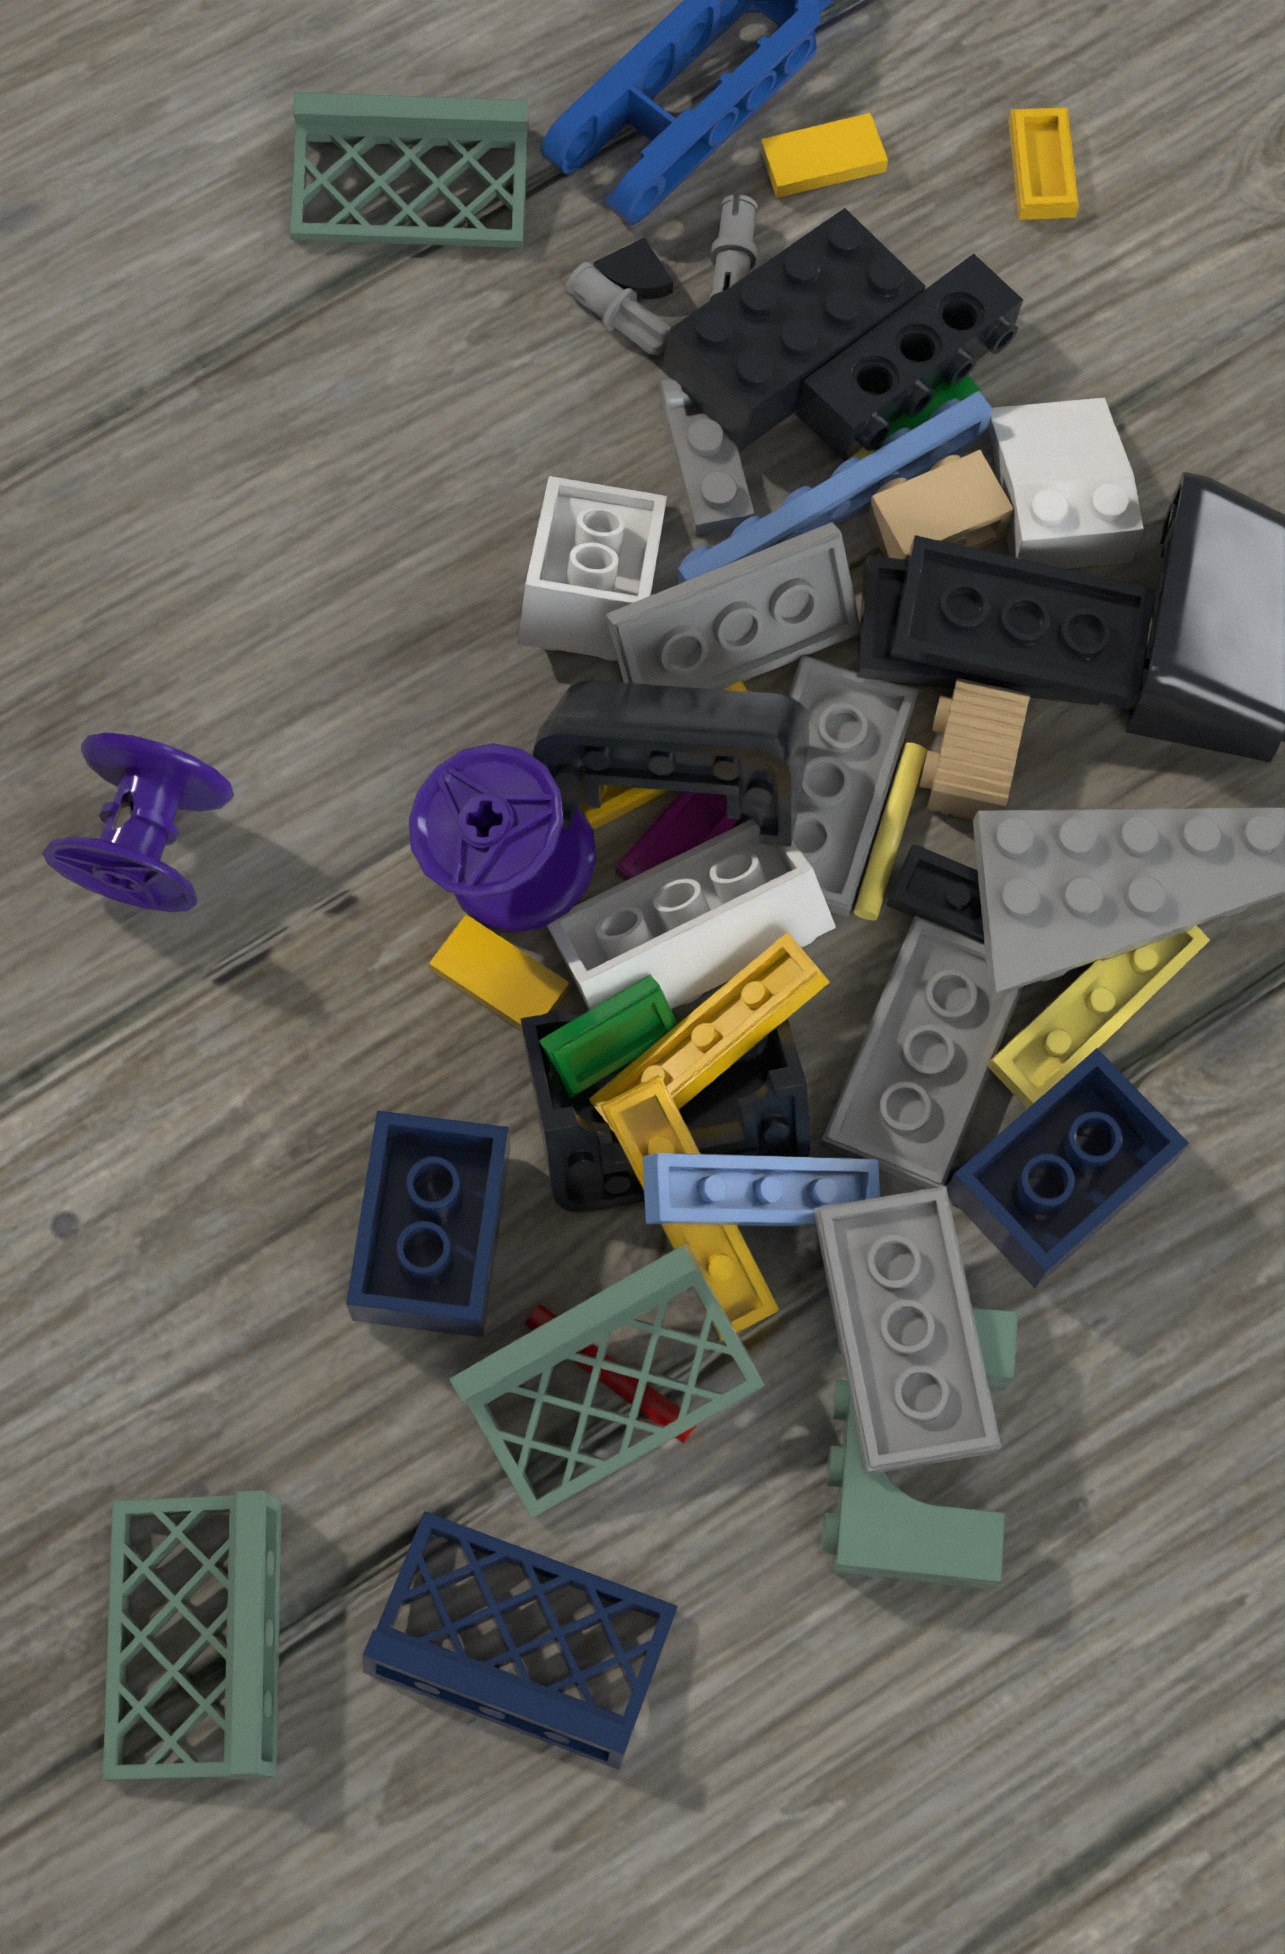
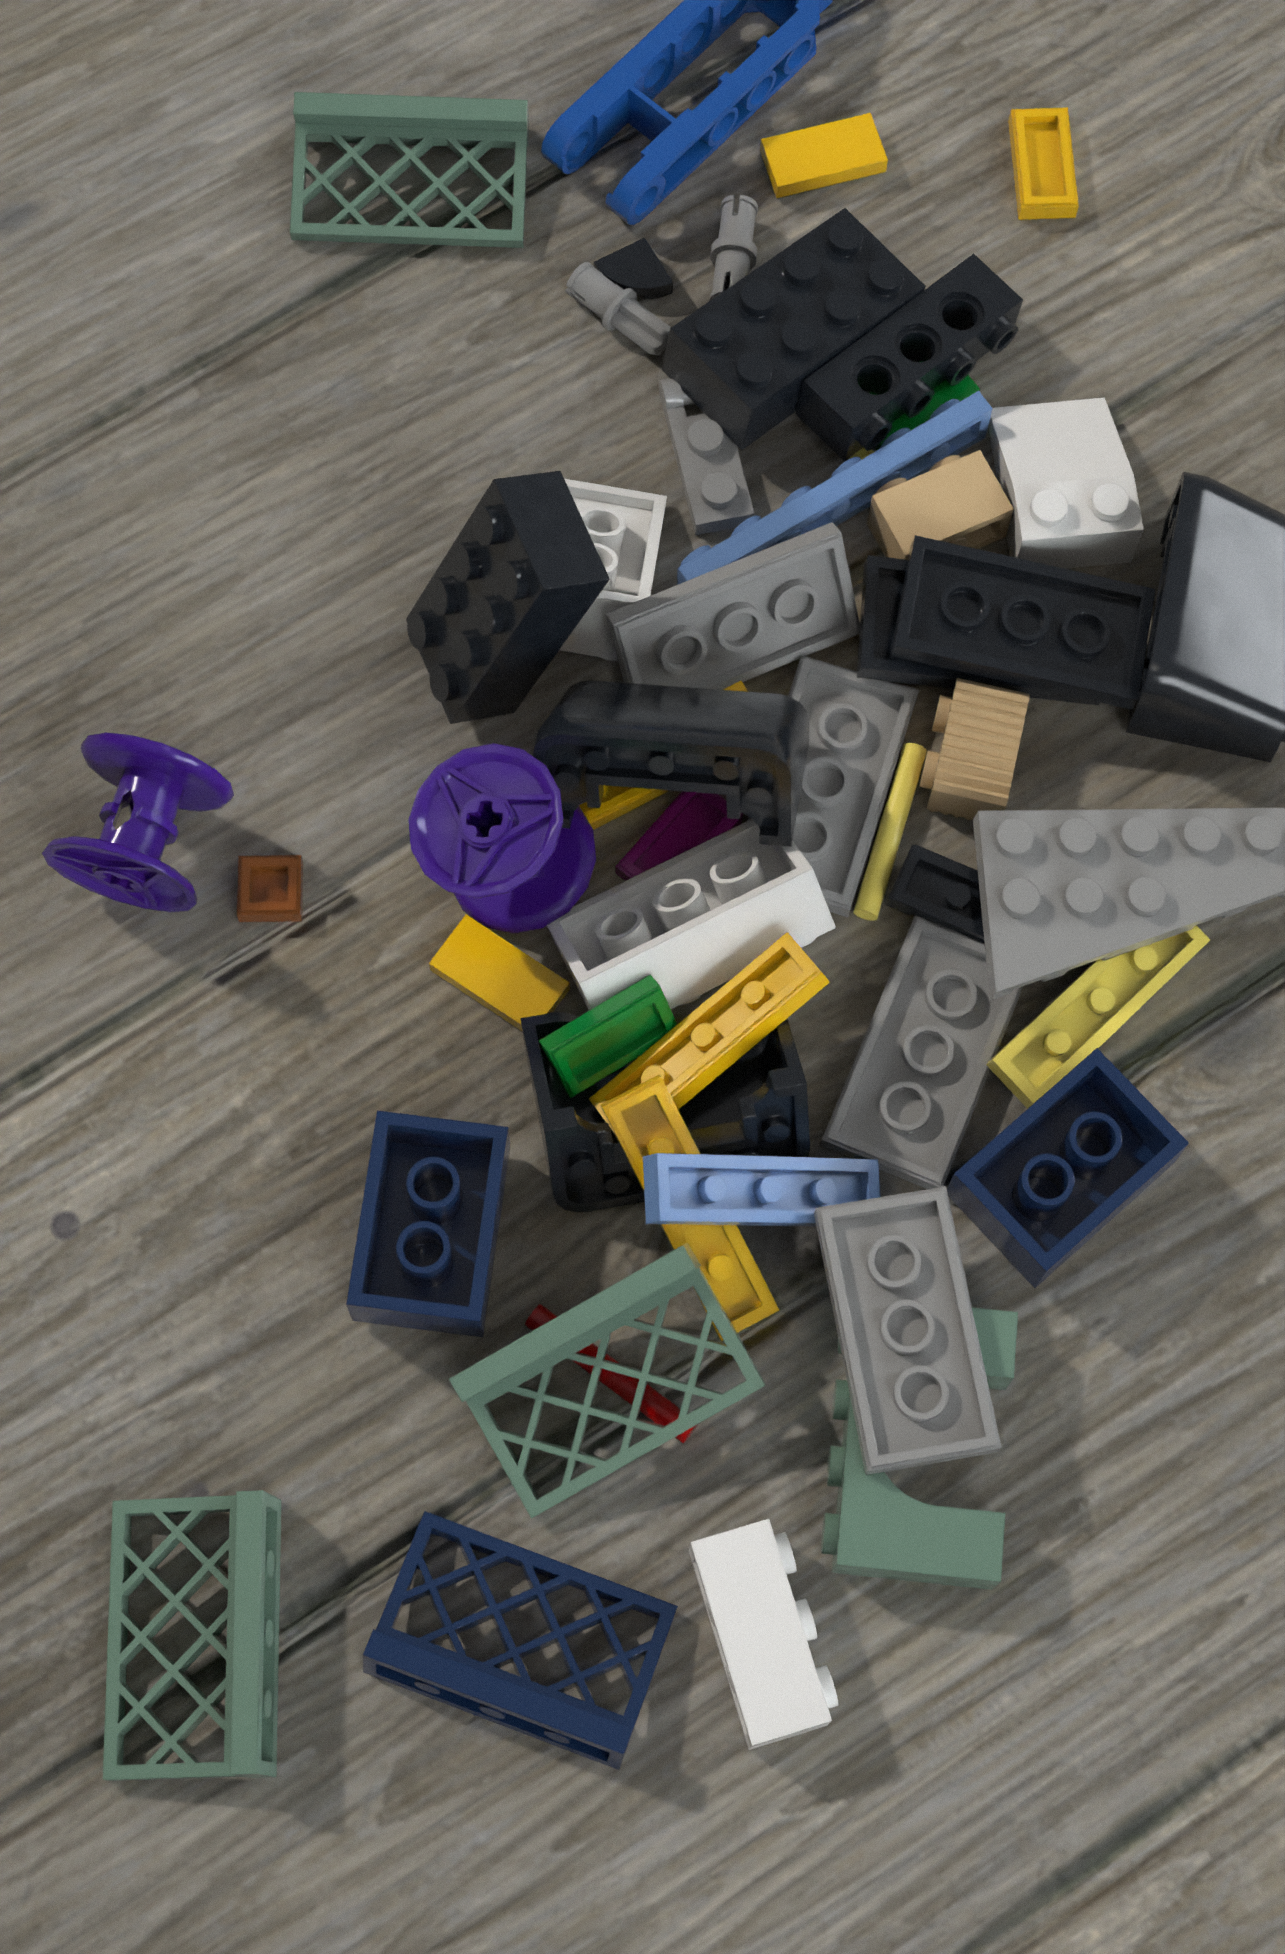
(270, 888): none -> dark orange tile
(506, 596): none -> black brick
(762, 1633): none -> white brick

